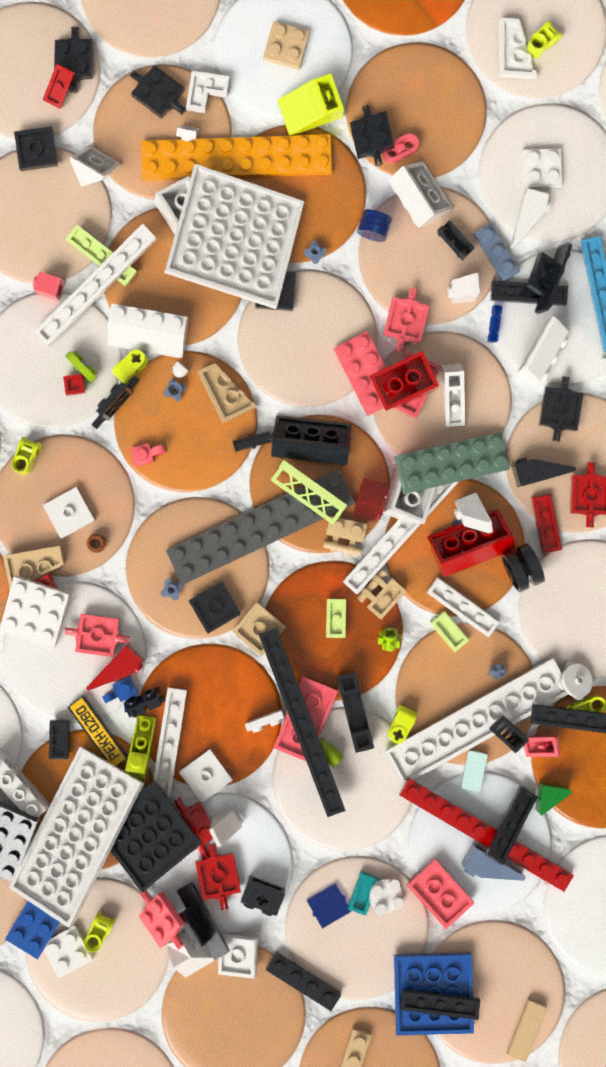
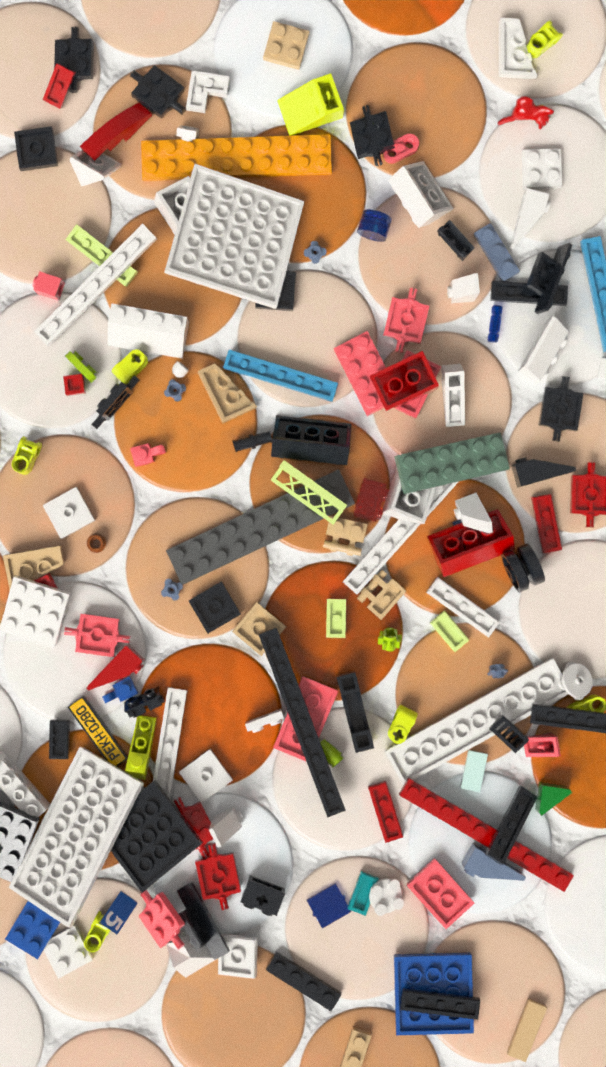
(112, 132): none -> red slope
(118, 912): none -> blue sticker
(280, 375): none -> dark azure plate
(385, 811): none -> red tile
(527, 110): none -> animal

